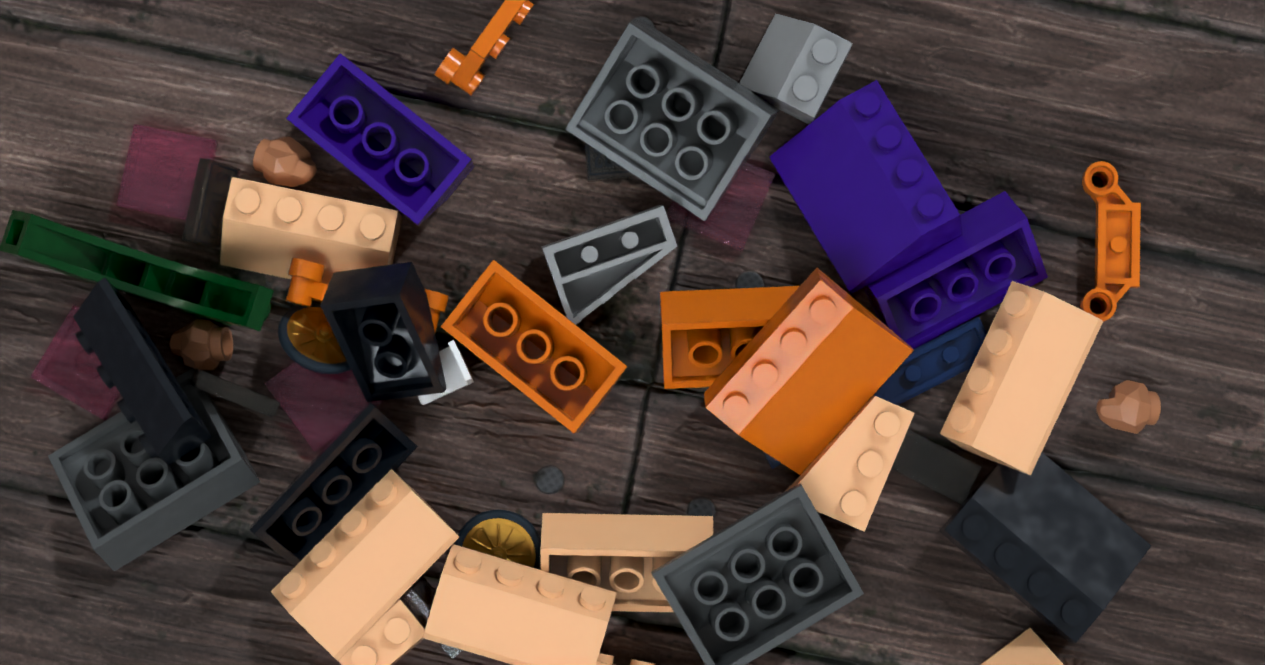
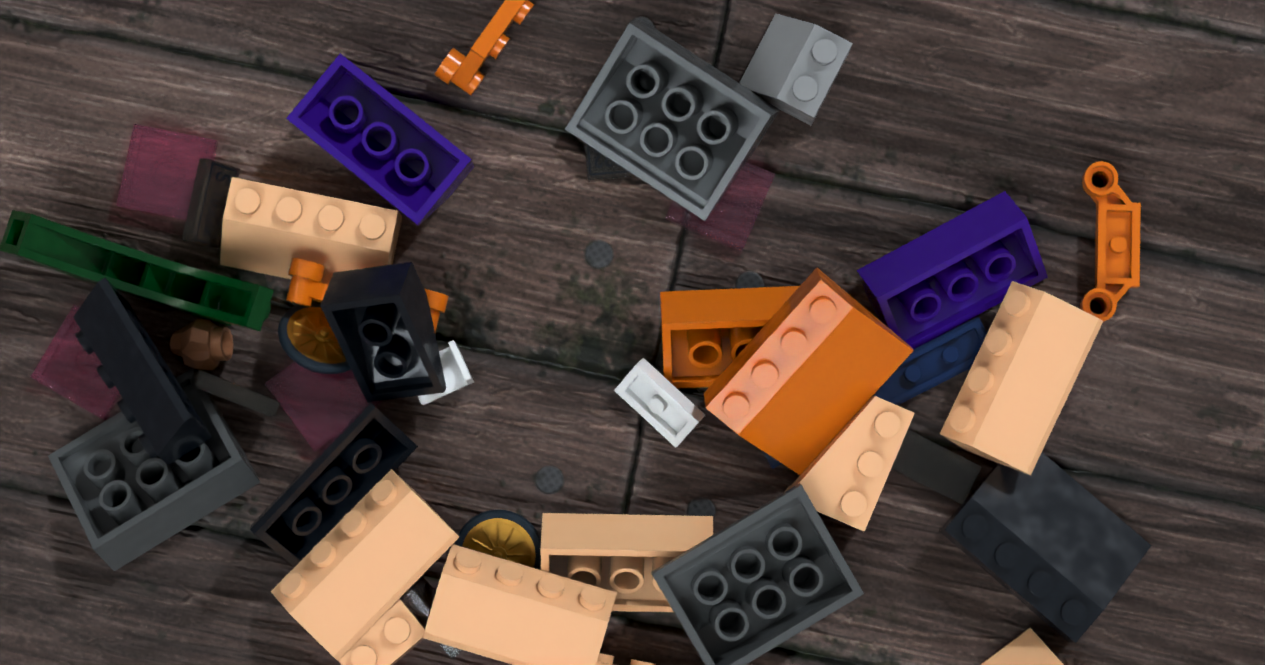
(284, 162): nougat rock -> none
(534, 347): orange slope -> none
(606, 258): light grey wedge -> none
(659, 402): none -> white plate
(866, 188): dark purple slope -> none
(1129, 407): nougat rock -> none

